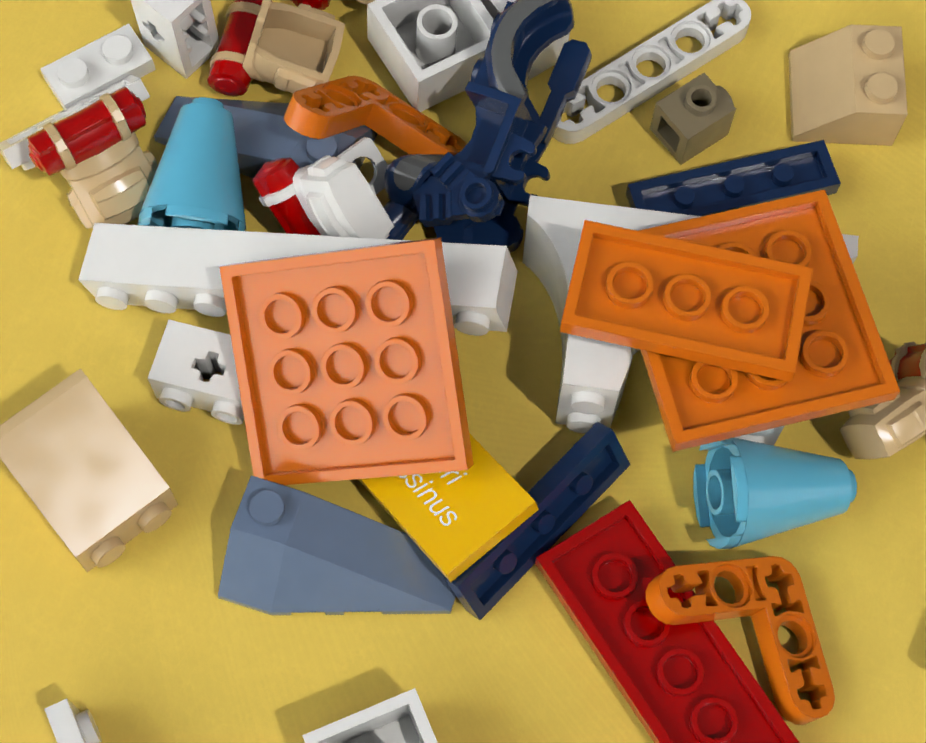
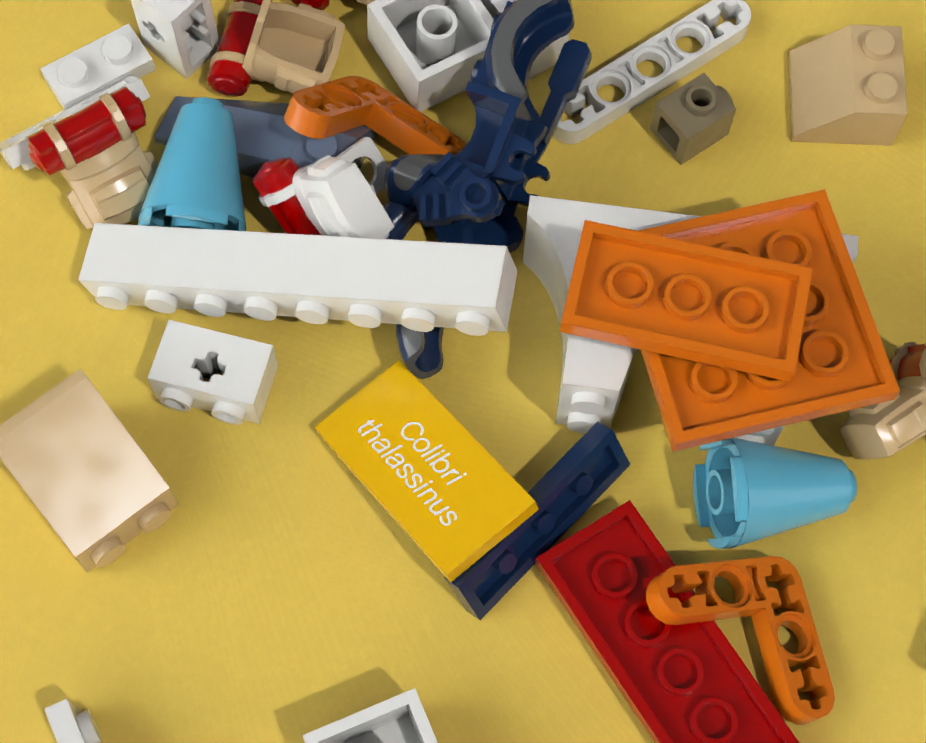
(314, 556): sand blue wedge -> none
(348, 364): orange plate -> none
(739, 182): dark blue plate -> none

